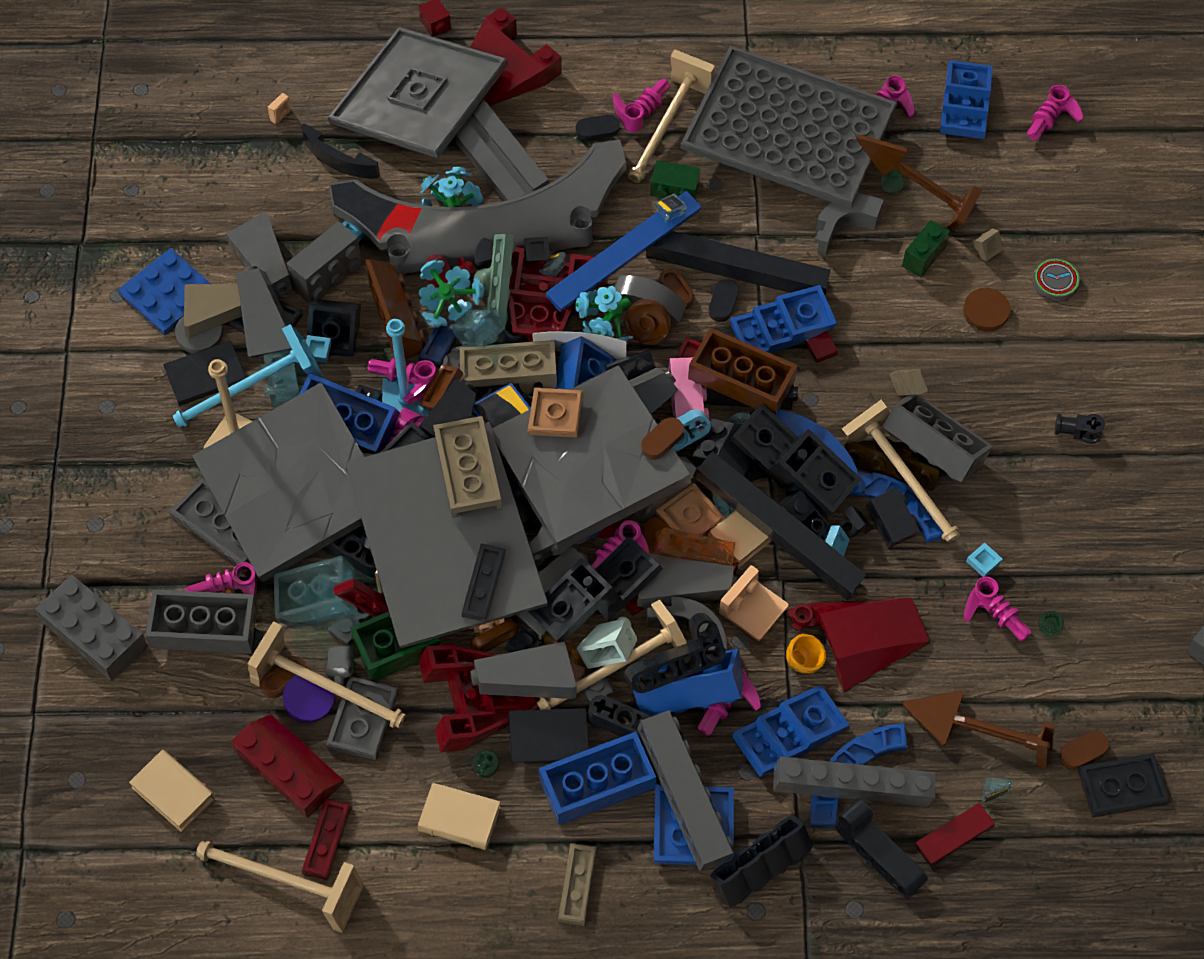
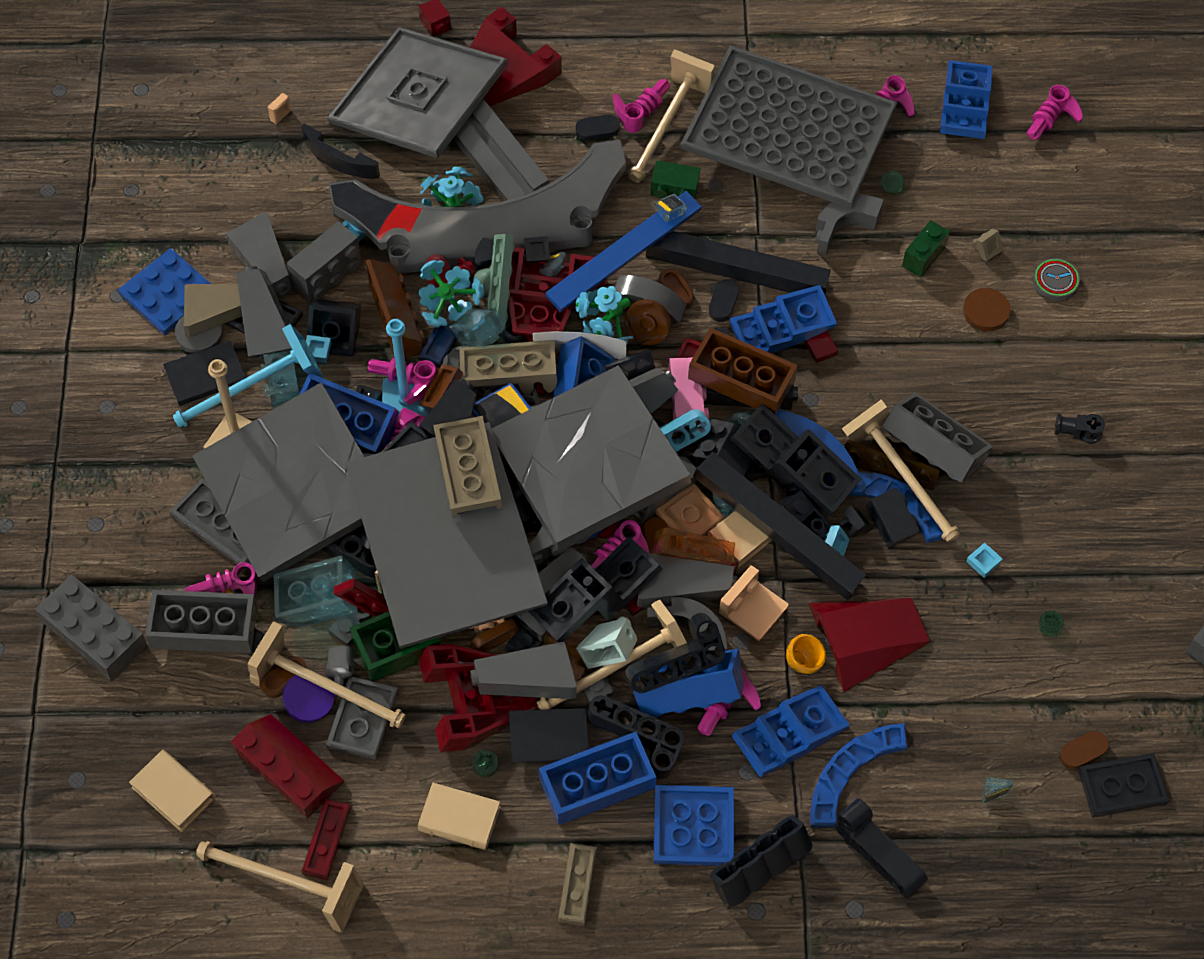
(483, 582): black tile -> none
(555, 412): medium nougat plate -> none
(662, 438): reddish brown tile -> none
(685, 791): dark grey brick -> none
(802, 610): dark red plate -> none
(854, 781): dark grey brick -> none
(889, 156): reddish brown piece -> none
(908, 382): dark tan tile -> none
(940, 713): reddish brown piece -> none
(954, 834): dark red tile -> none
(996, 604): dark pink piece -> none

